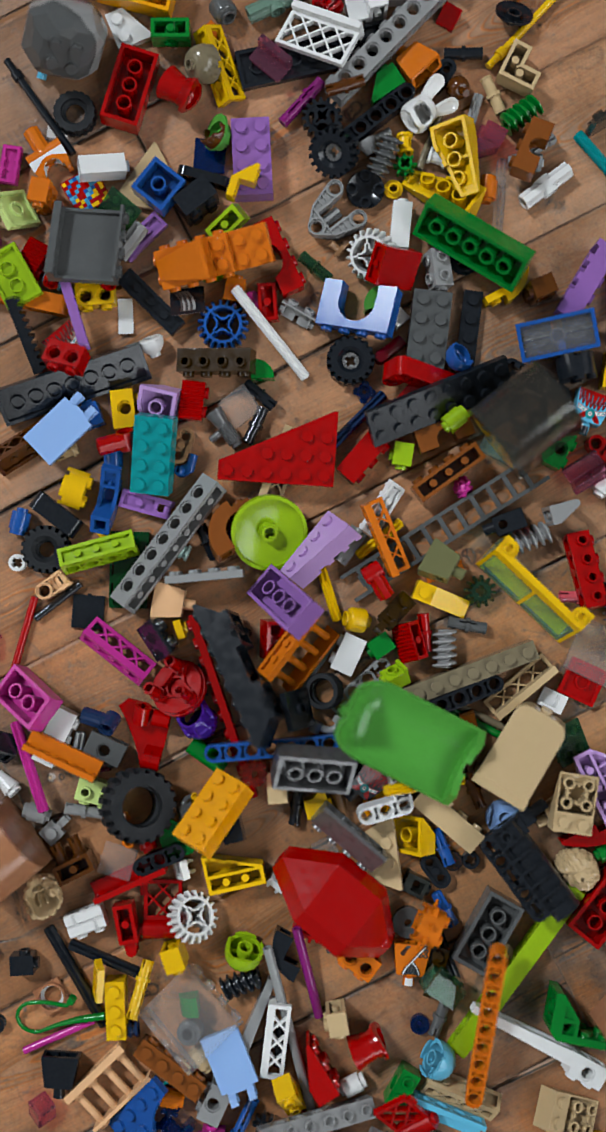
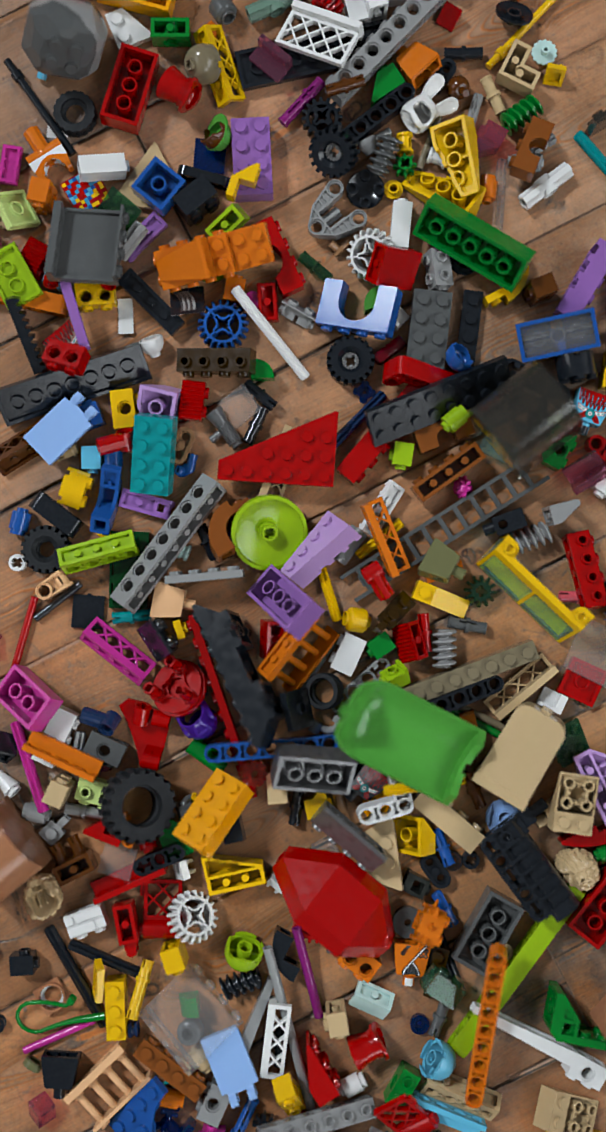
(32, 1064): none -> olive tile
(59, 790): none -> tan brick
(91, 459): none -> medium azure brick
(100, 832): none -> red slope
(127, 616): none -> teal pin
(372, 999): none -> light aqua panel
(544, 52): none -> light aqua piece
(554, 74): none -> yellow tile

